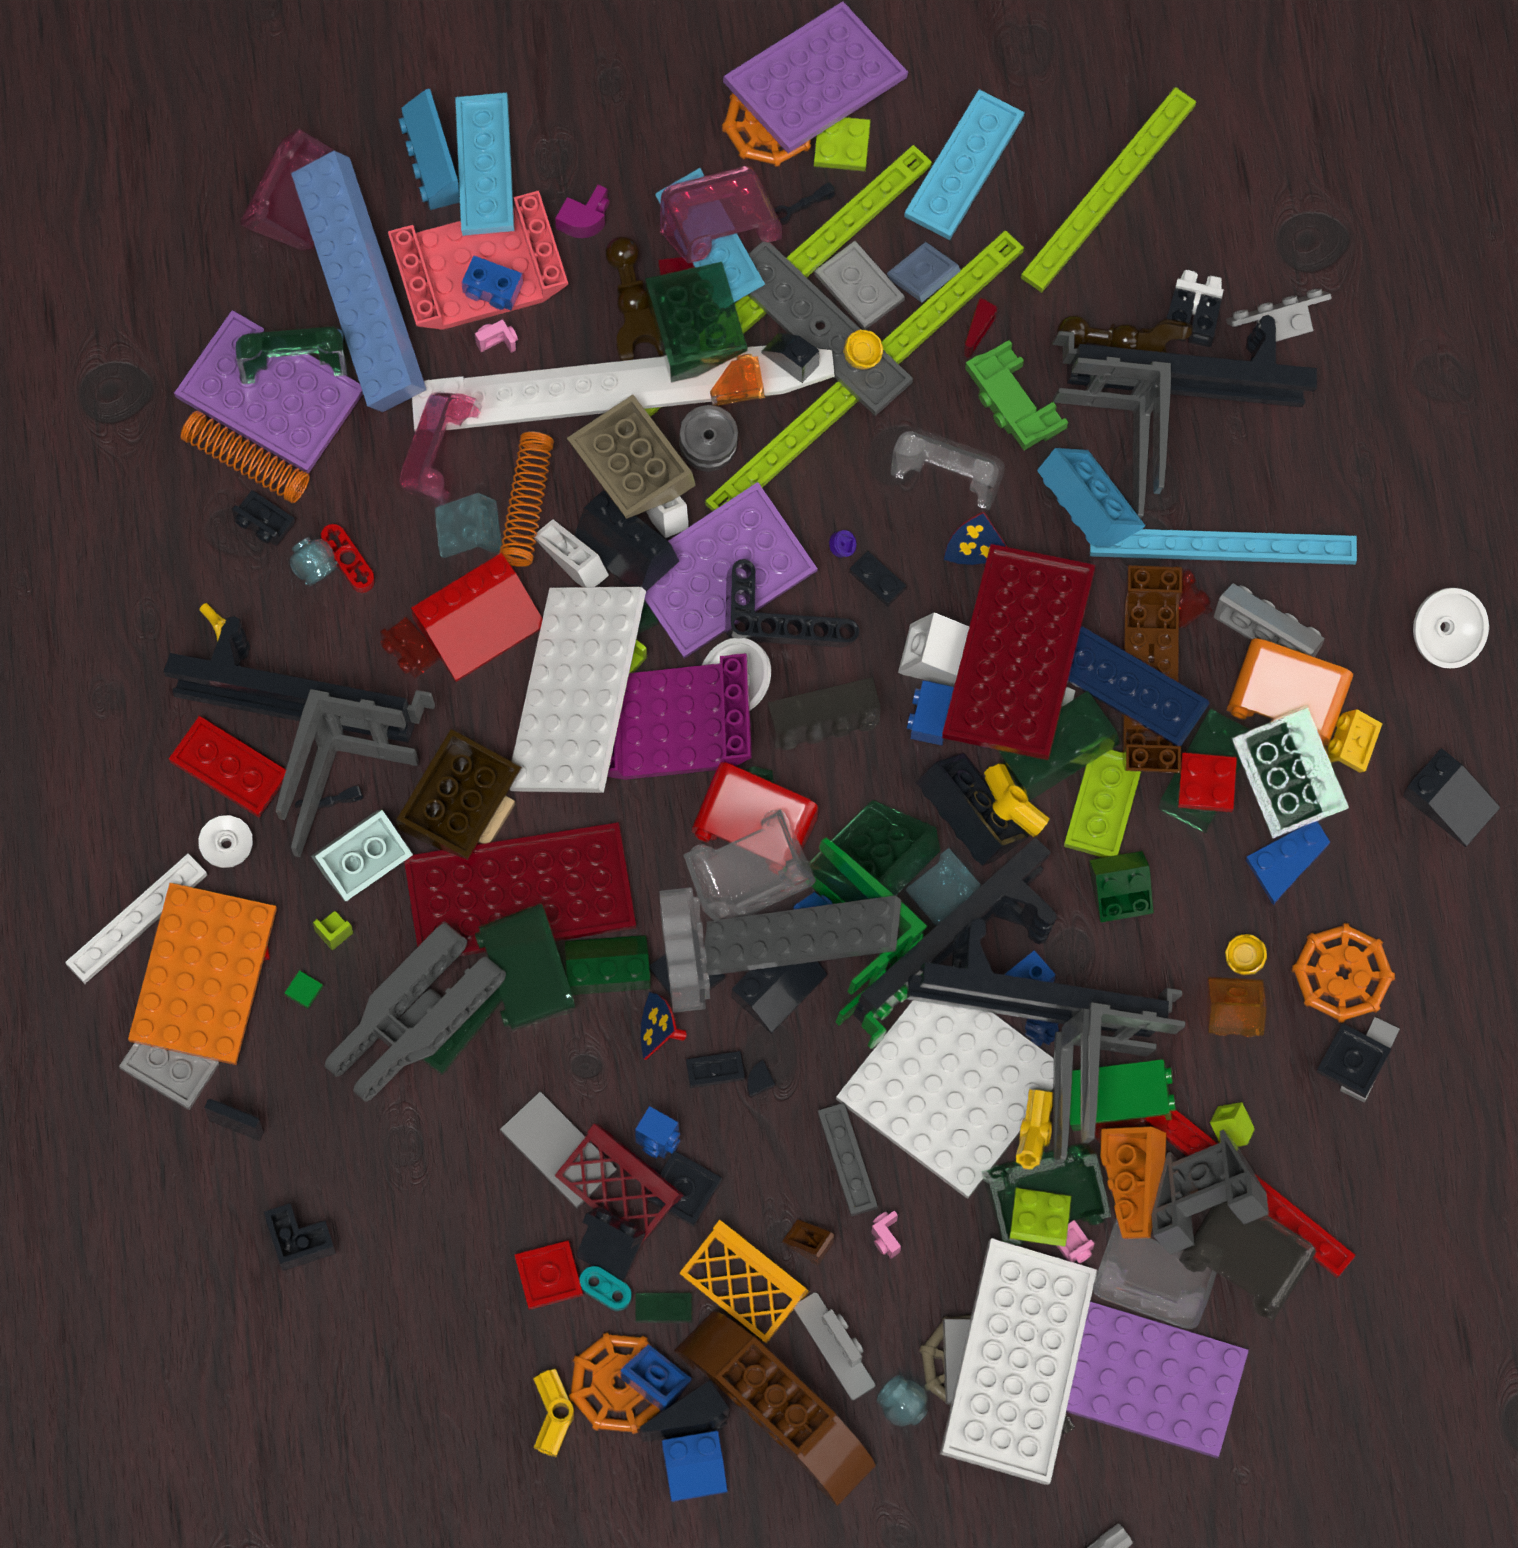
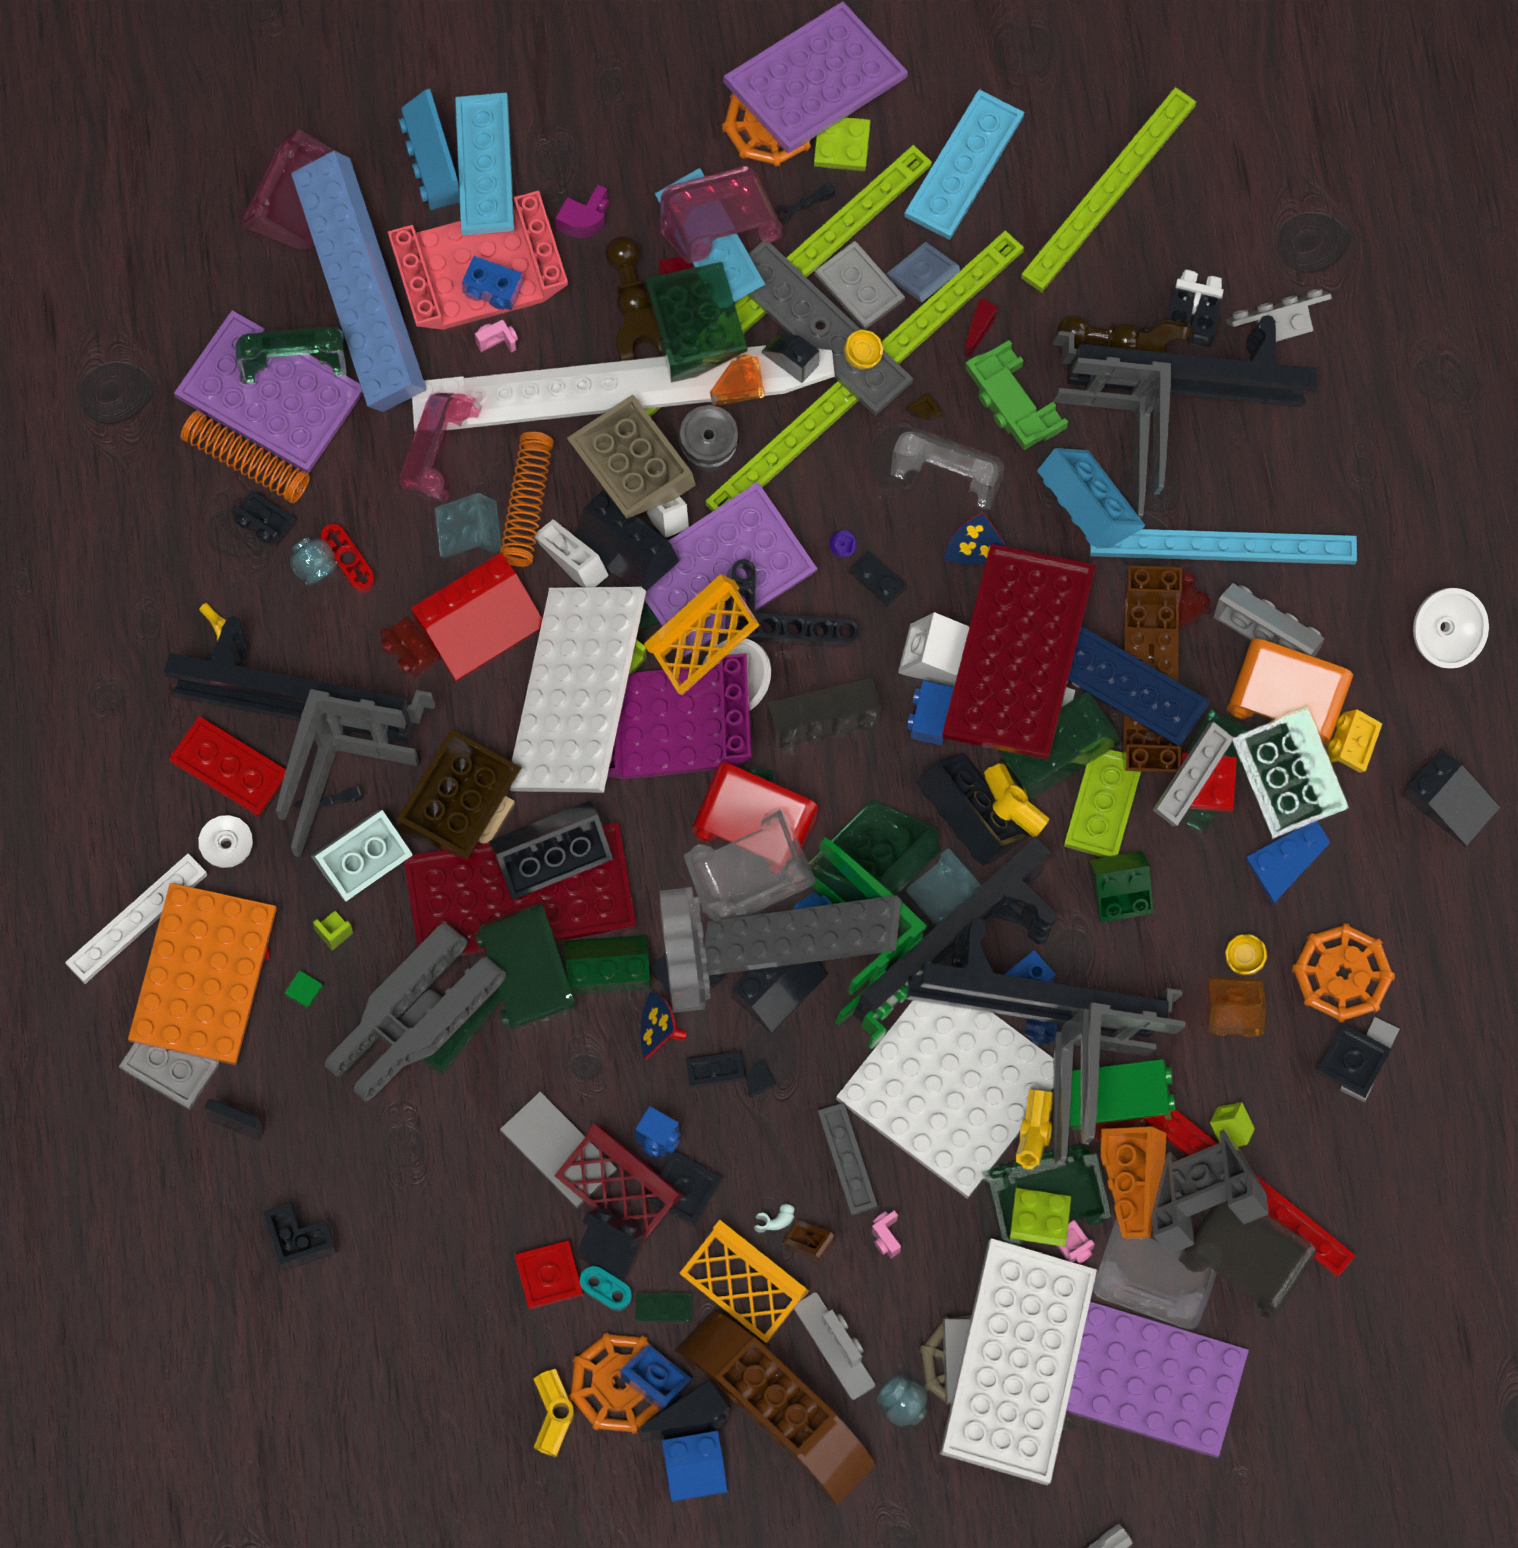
(551, 850): none -> black slope
(692, 619): none -> light orange fence
(782, 1220): none -> light aqua arm
(924, 408): none -> dark brown tile
(1193, 774): none -> light grey plate

